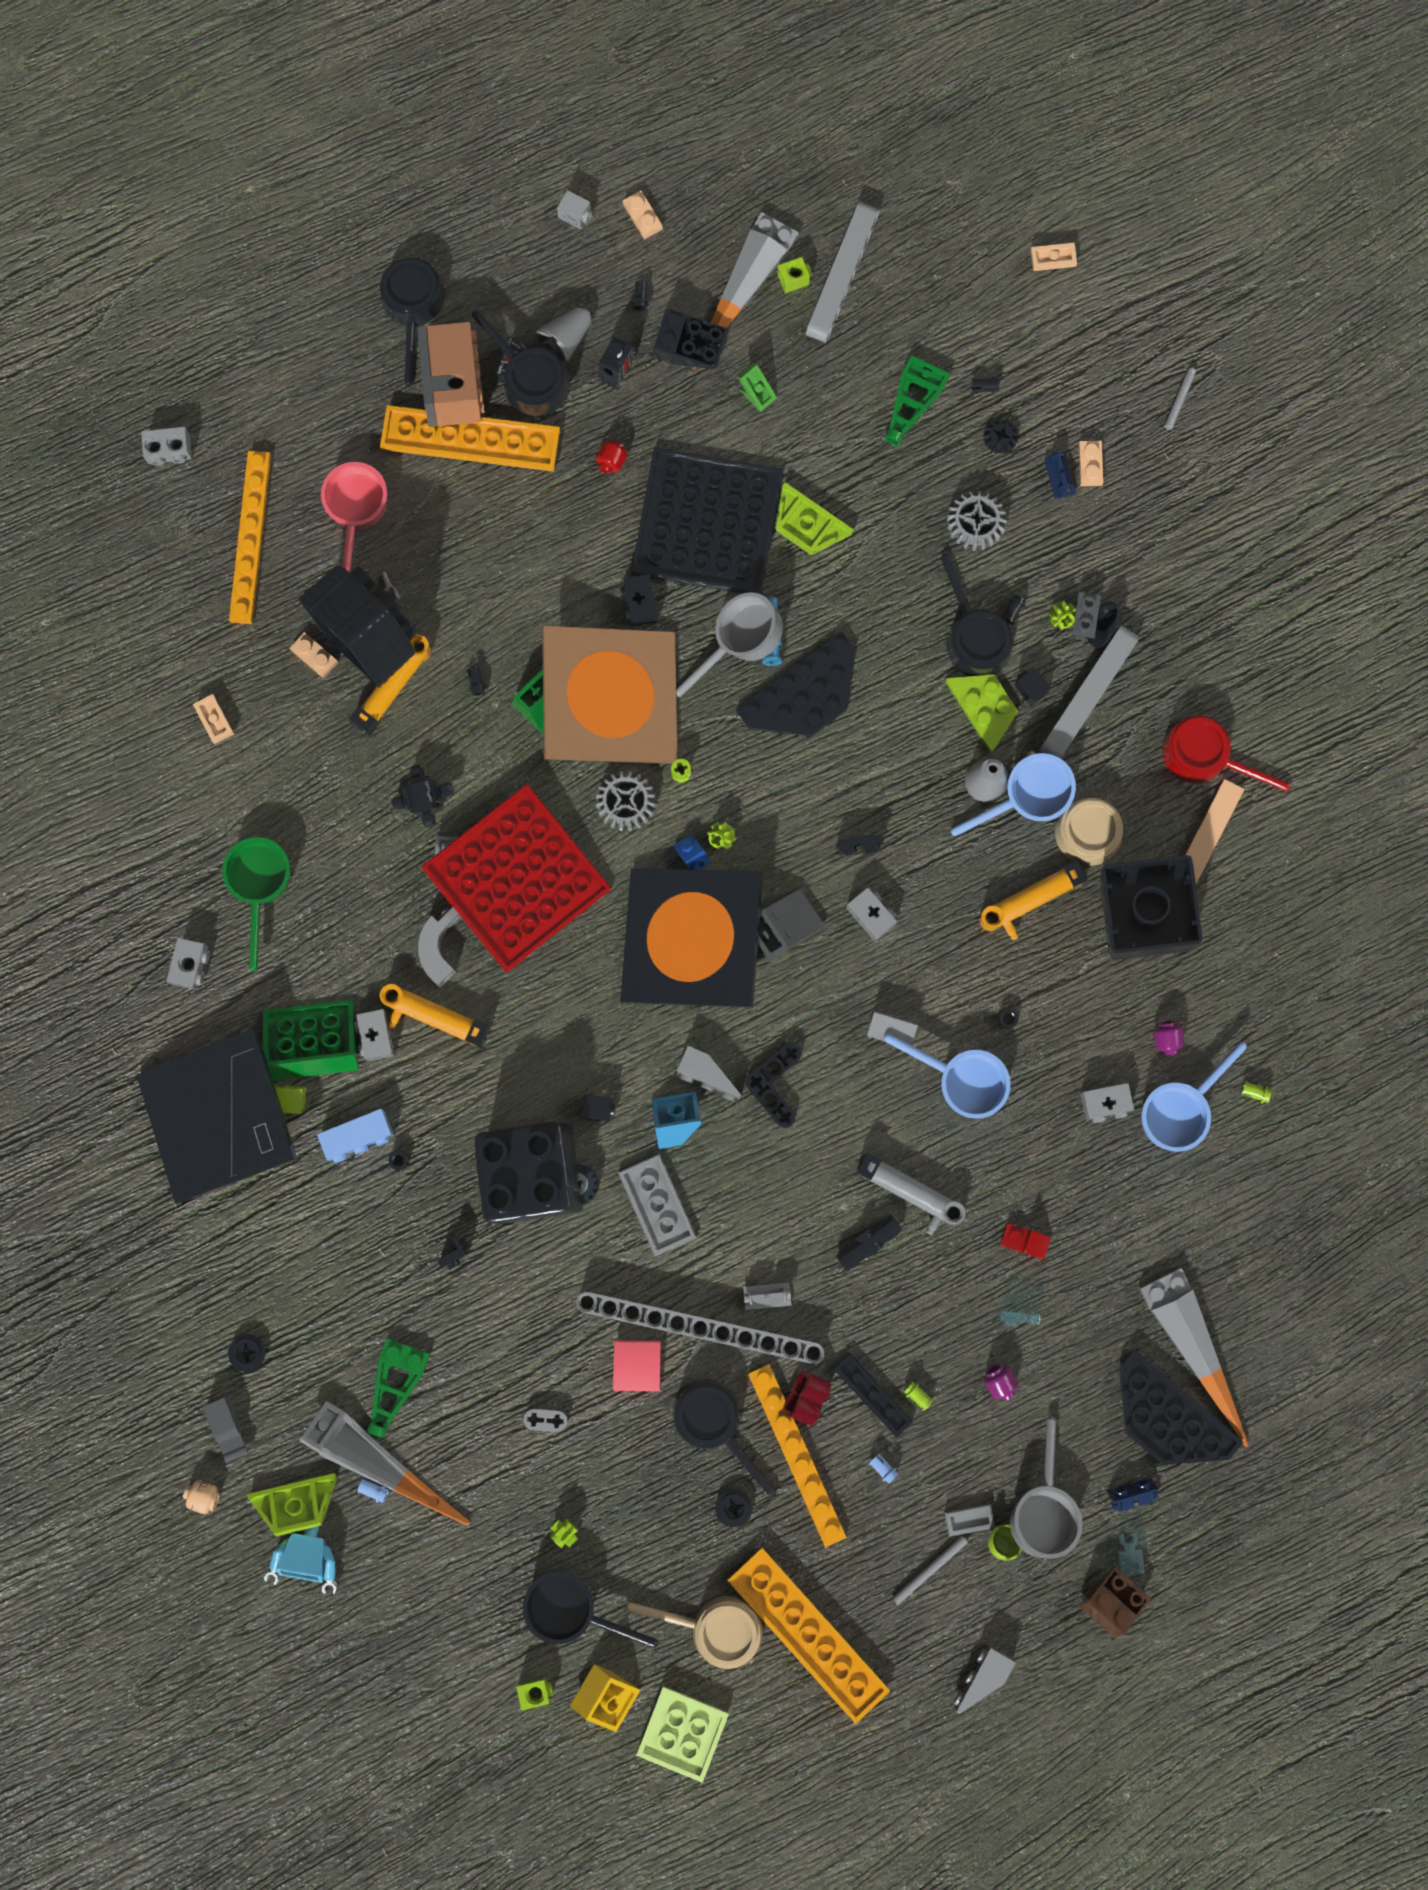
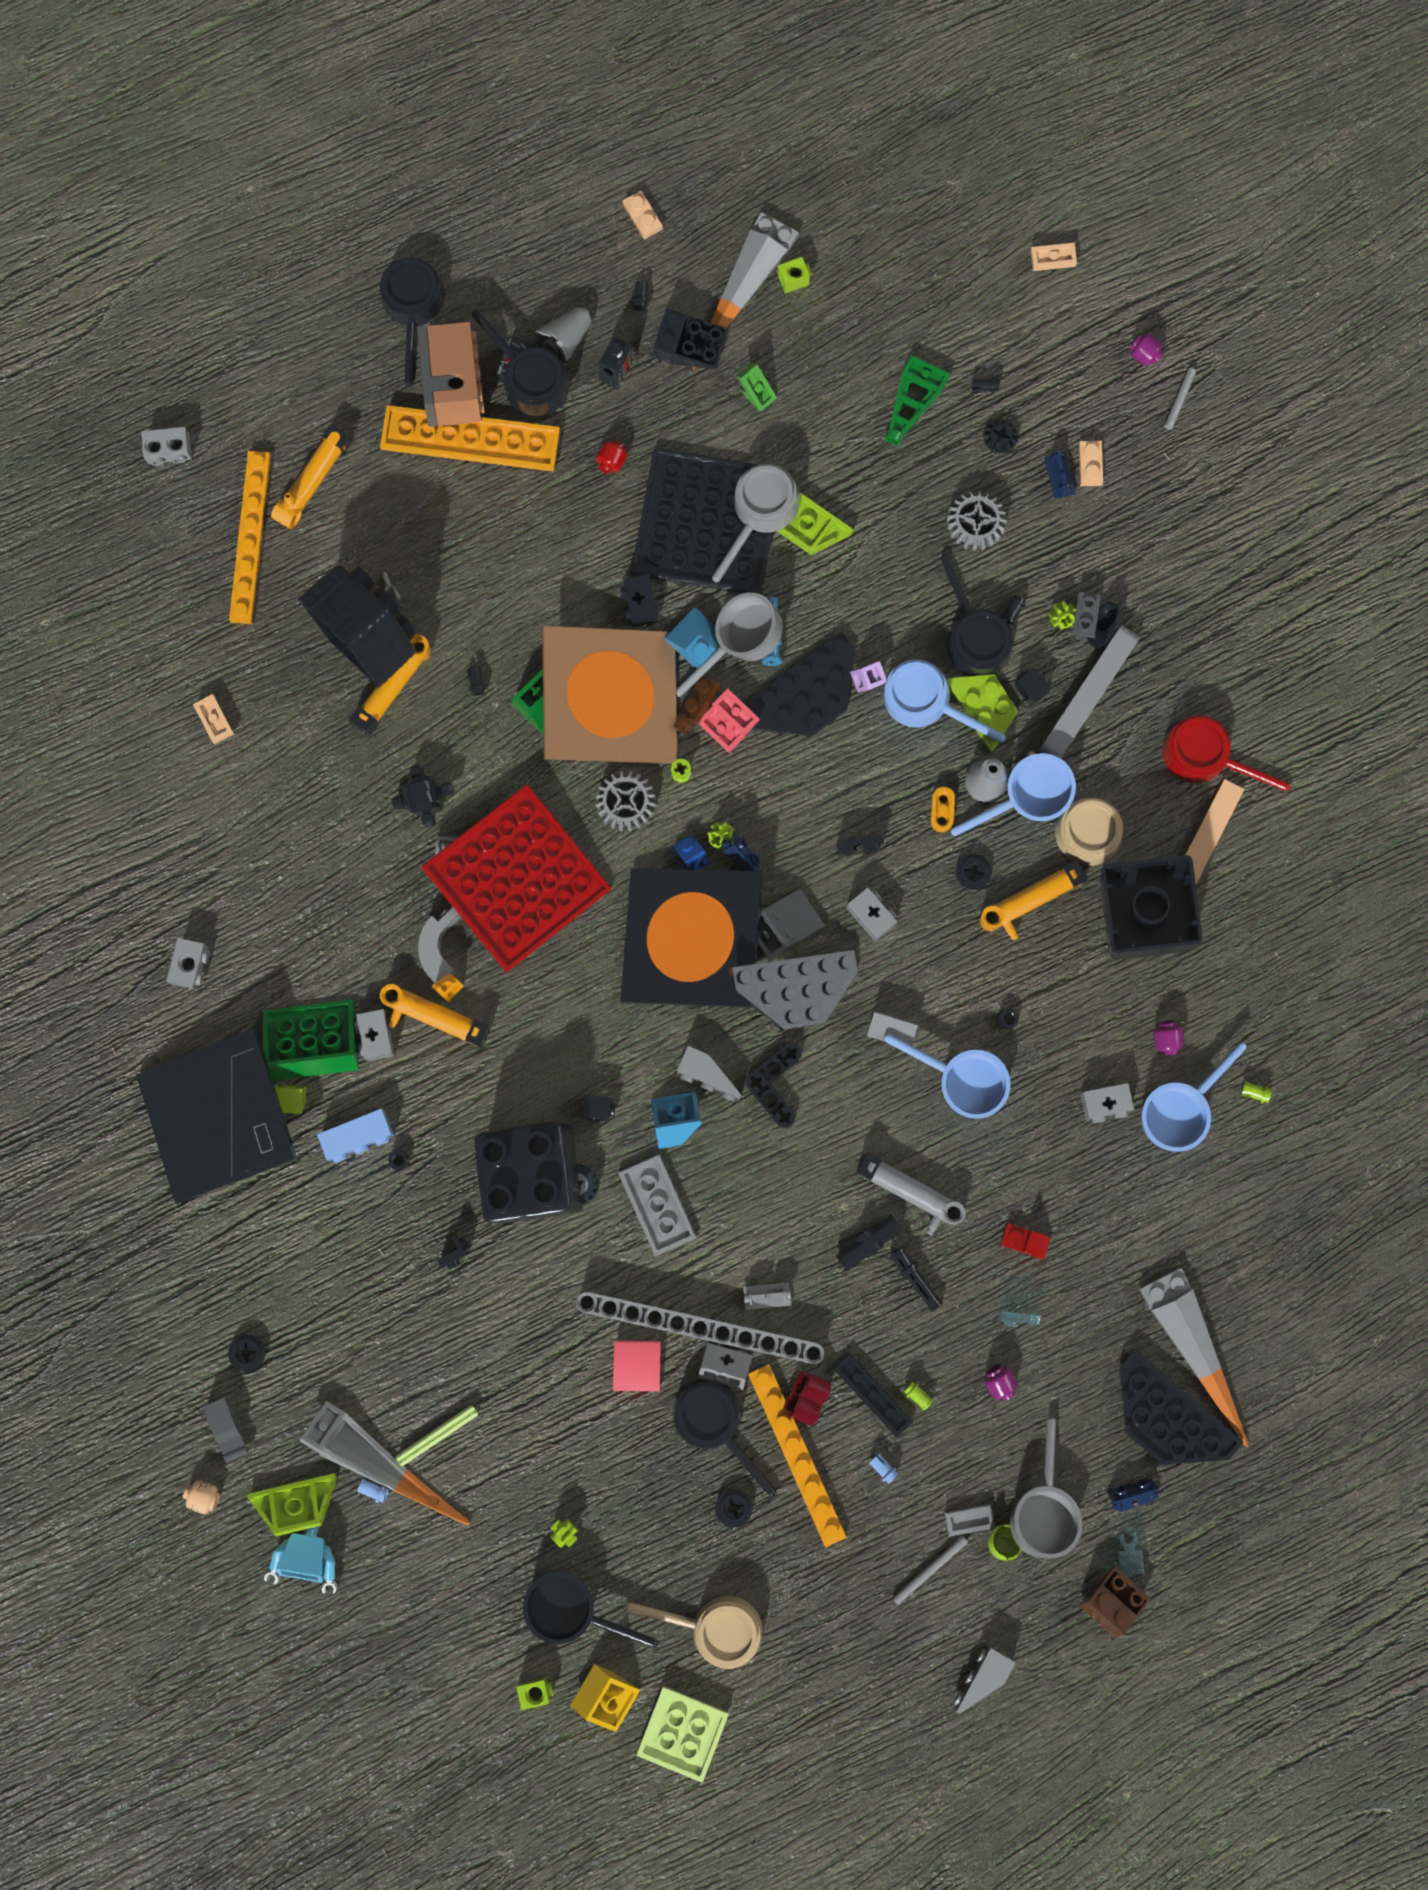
(256, 874): green piece -> none
(289, 510): none -> light orange piece
(314, 655): light nougat plate -> none
(354, 499): coral piece -> none
(403, 1357): green plate -> none
(436, 1435): none -> yellowish green axle
(447, 987): none -> light orange slope
(545, 1426): light grey beam -> none
(574, 210): light grey brick -> none
(694, 638): none -> dark azure slope
(696, 704): none -> reddish brown hinge
(728, 721): none -> coral slope
(731, 1375): none -> light grey brick
(738, 847): none -> dark blue hinge
(765, 503): none -> light grey piece
(796, 989): none -> plate
(808, 1635): light orange plate -> none
(842, 272): light grey beam -> none
(868, 676): none -> lavender brick
(909, 1269): none -> black pin
(920, 695): none -> light blue piece
(942, 810): none -> light orange plate
(982, 867): none -> black gear
(1146, 349): none -> magenta head

